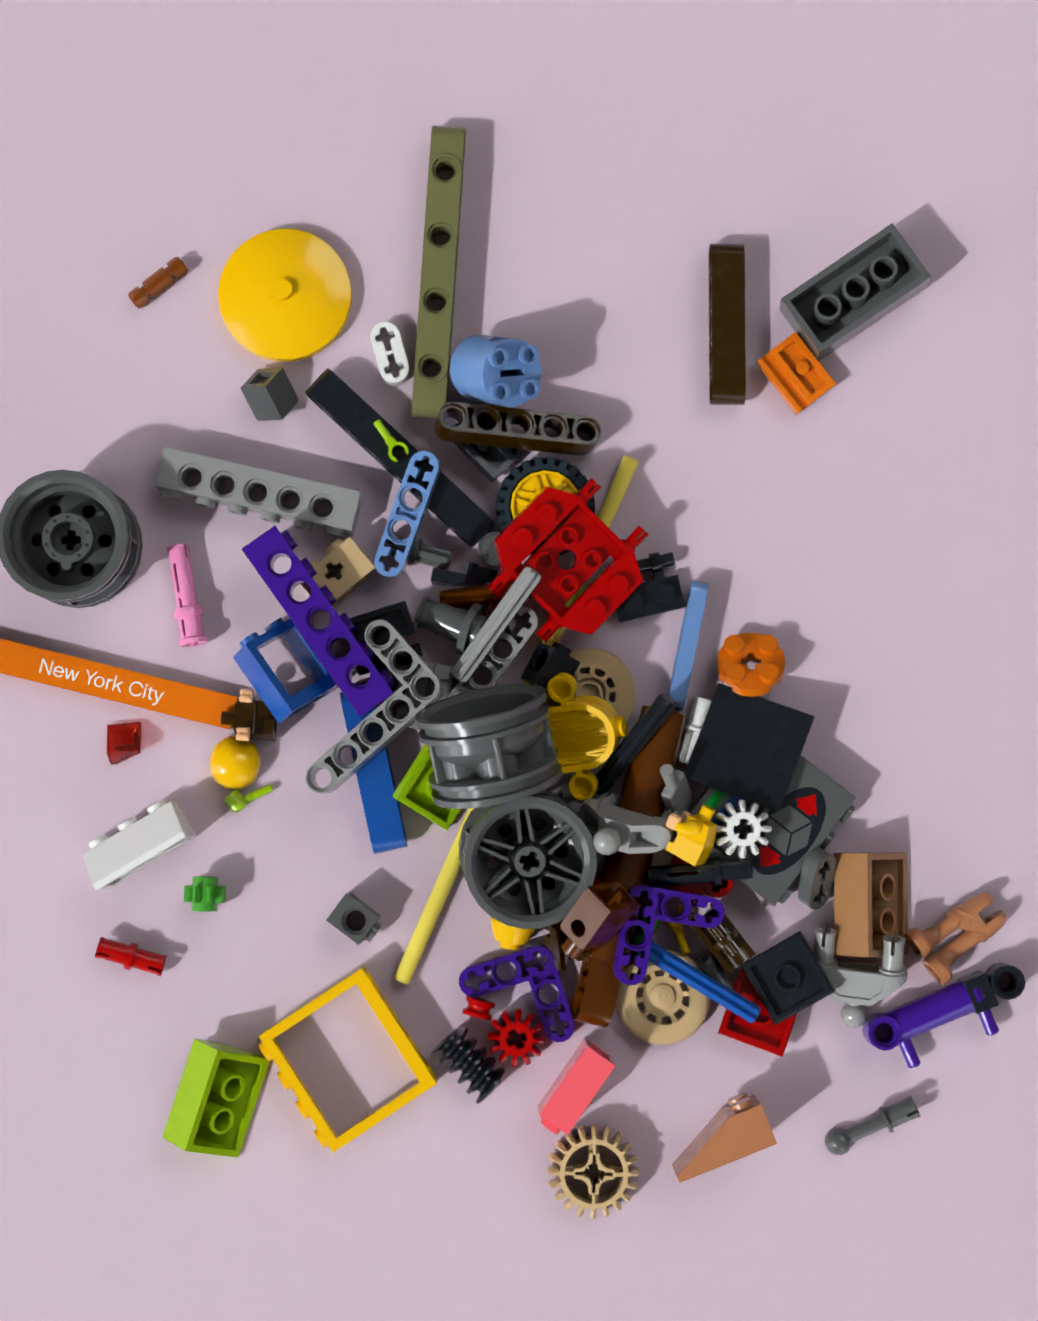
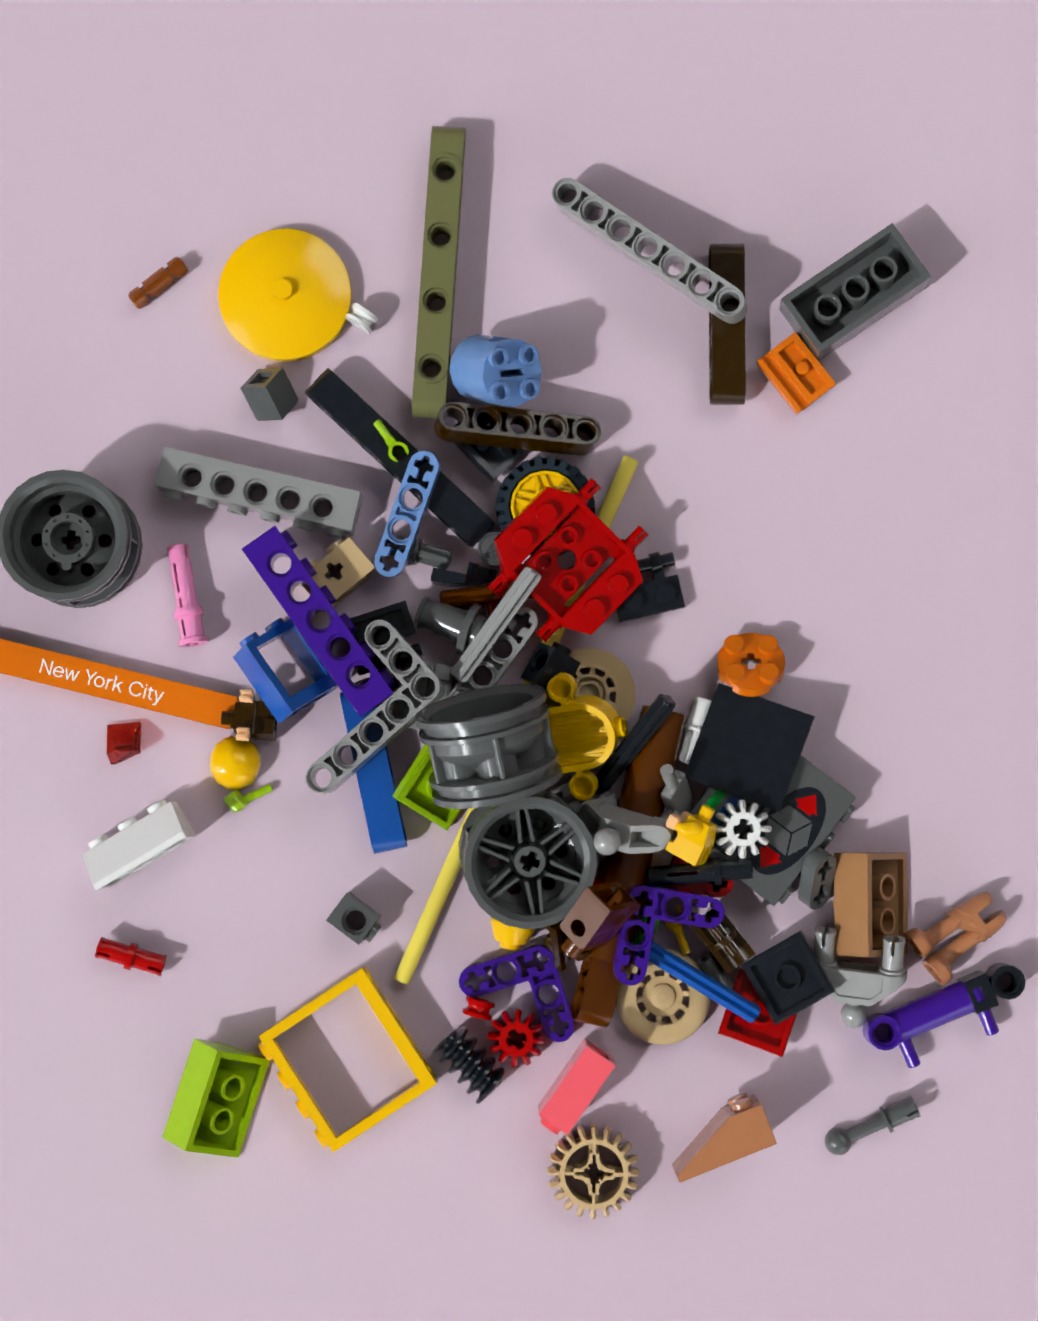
(204, 893): bright green gear -> none
(361, 318): none -> white bush
(397, 352): white beam -> none
(641, 236): none -> light grey beam
(688, 643): medium blue beam -> none

